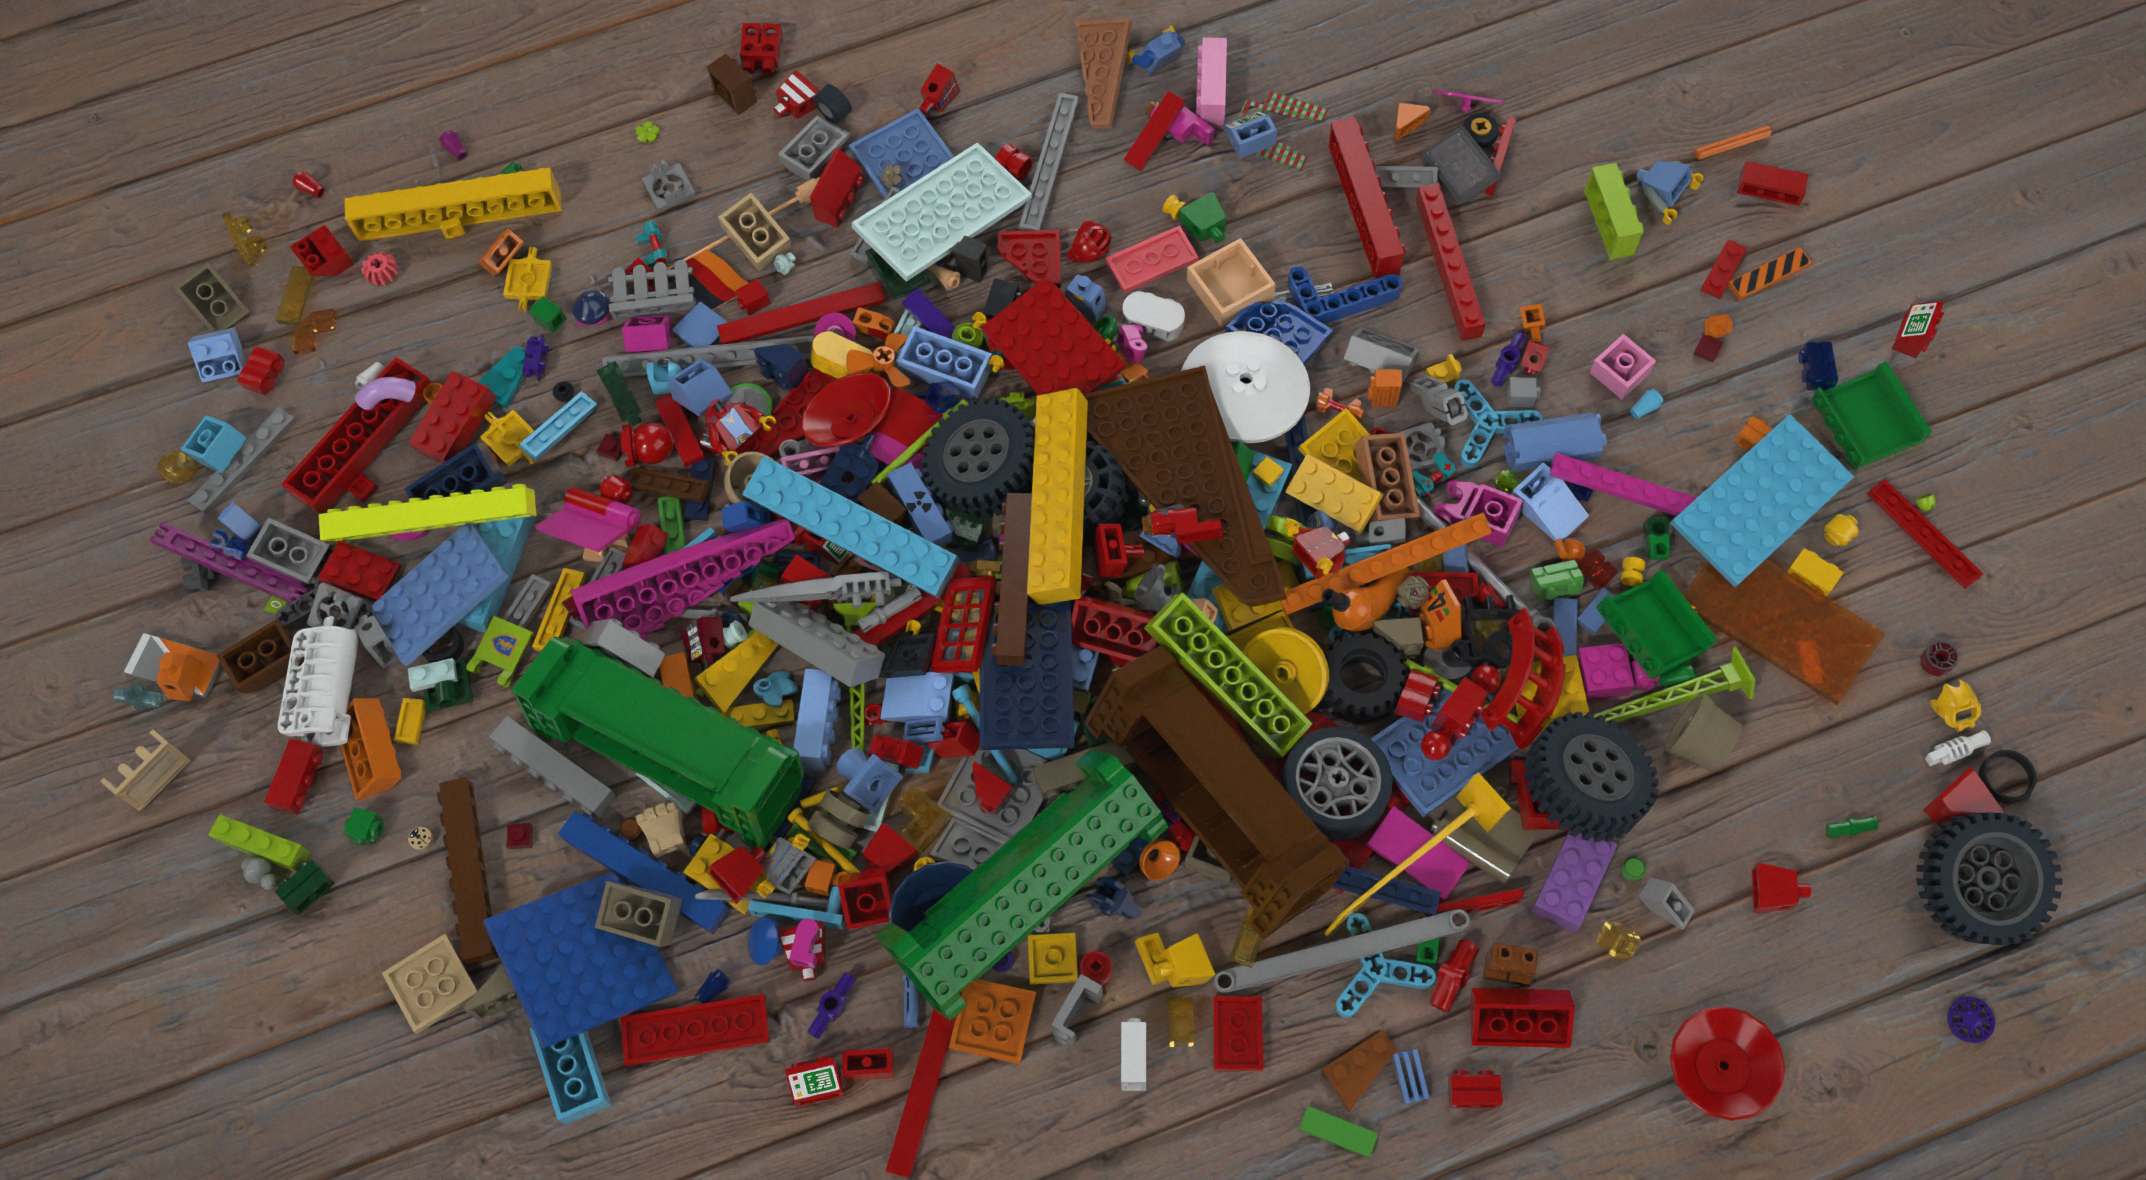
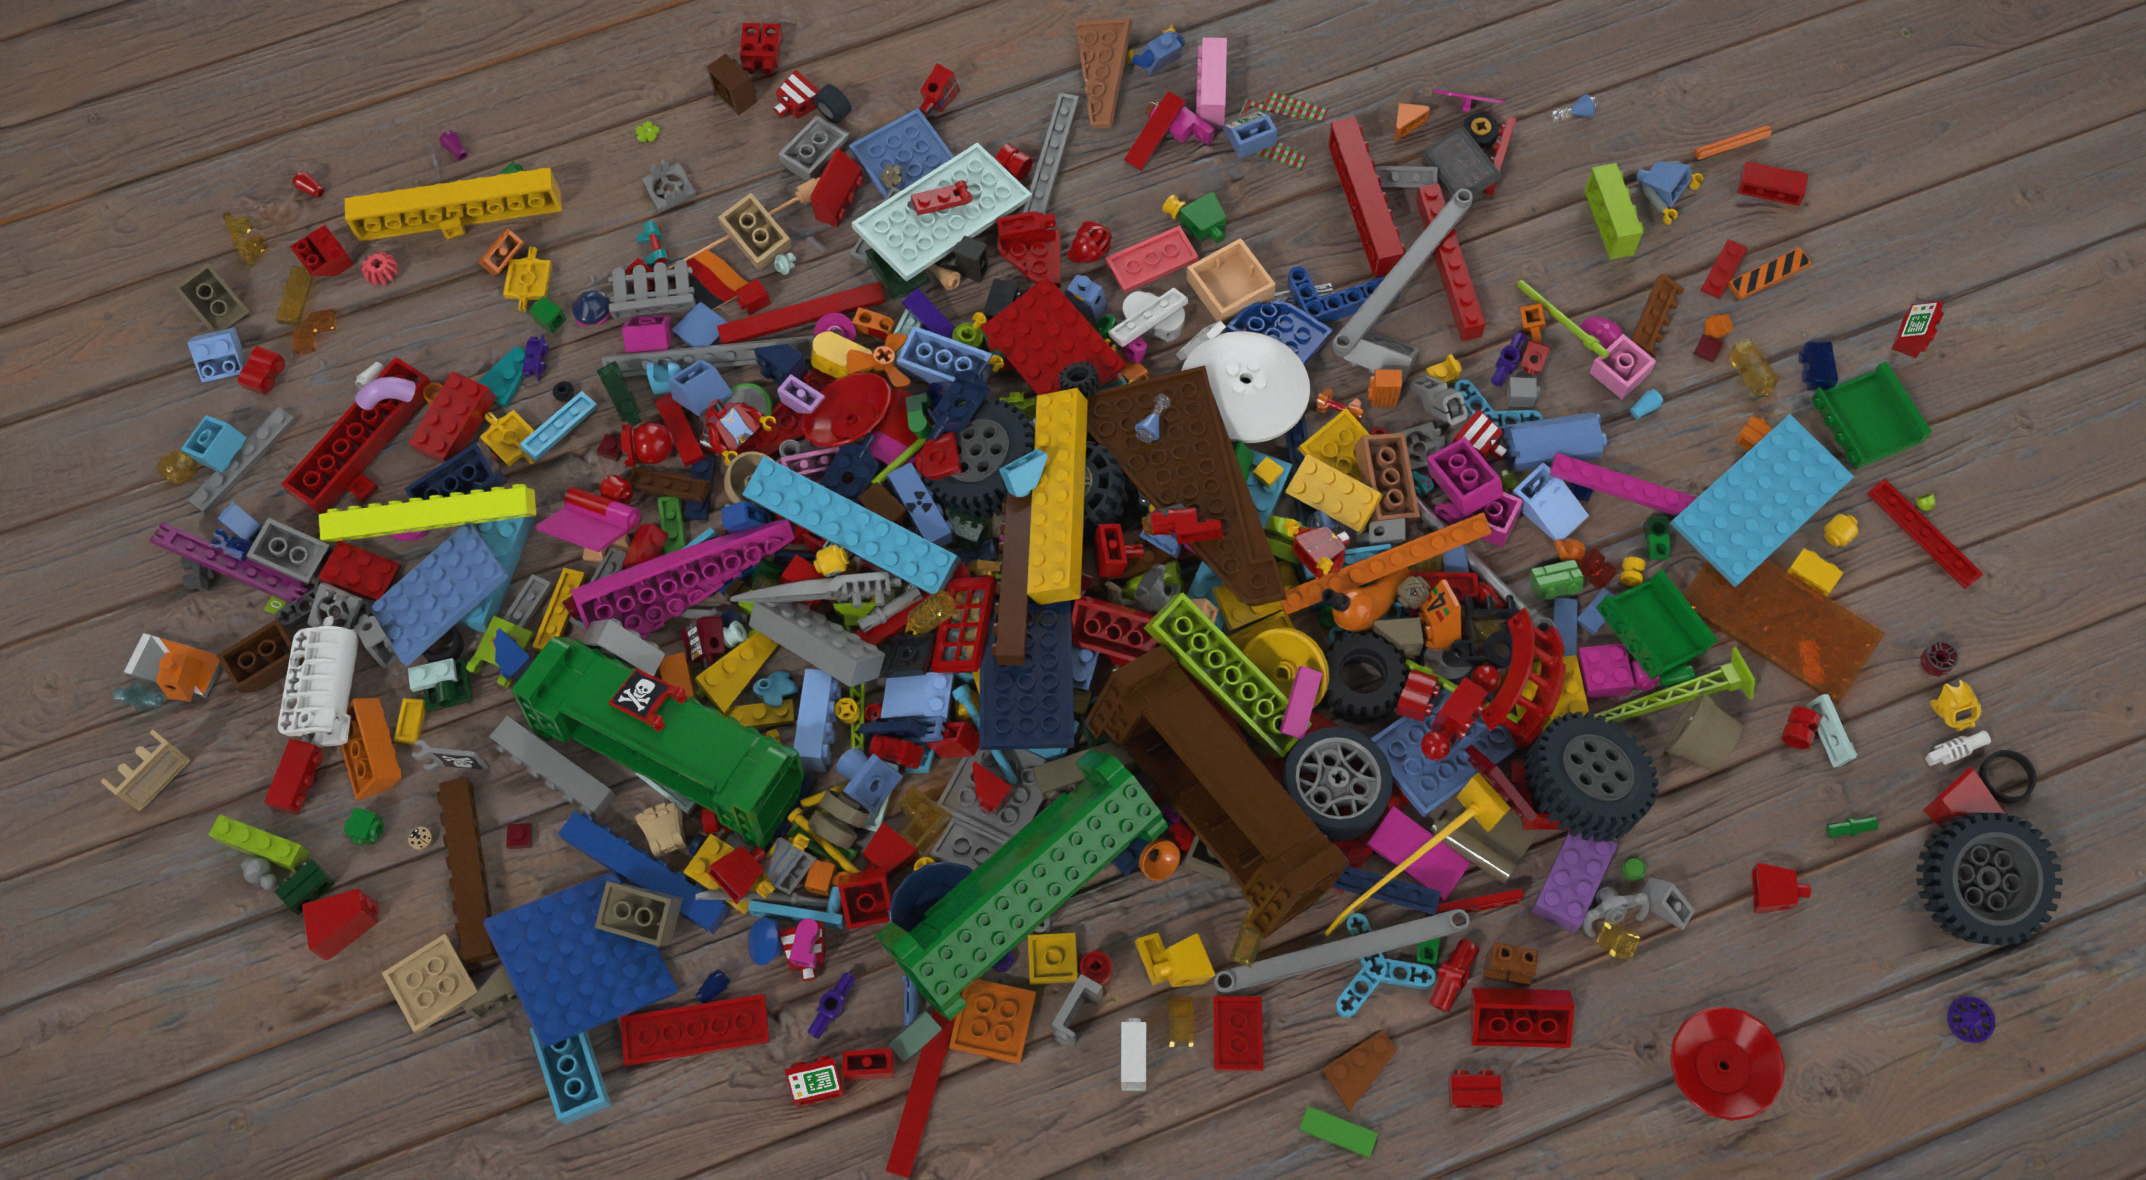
(338, 921): none -> red slope
(448, 758): none -> light grey flag
(510, 656): none -> blue slope
(630, 829): dark orange piece -> none
(643, 696): none -> flag
(799, 395): none -> lavender slope
(831, 561): none -> yellow head
(844, 707): none -> yellow wheel
(892, 728): none -> dark blue plate
(914, 1036): none -> sand green slope
(918, 414): none -> leg
(931, 612): none -> clear yellow piece
(939, 458): none -> red tile
(941, 198): none -> red plate
(966, 387): none -> dark blue plate
(1024, 224): none -> red hinge
(1024, 473): none -> medium azure slope
(1085, 372): none -> black tyre
(1114, 899): dark blue hinge -> none
(1148, 317): none -> white tile
(1148, 428): none -> piece
(1207, 332): none -> white plate
(1300, 702): none -> dark pink tile
(1402, 273): none -> light grey piece
(1414, 1052): medium blue tile -> none
(1465, 476): none -> dark pink brick
(1483, 436): none -> red torso
(1499, 783): none -> dark red plate
(1584, 106): none -> piece
(1588, 341): none -> lime bar
(1602, 329): none -> dark pink hat
(1614, 908): none -> light grey piece
(1655, 313): none -> dark orange hinge
(1753, 367): none -> clear yellow window
(1801, 728): none -> red wheel
(1832, 732): none -> light aqua hinge

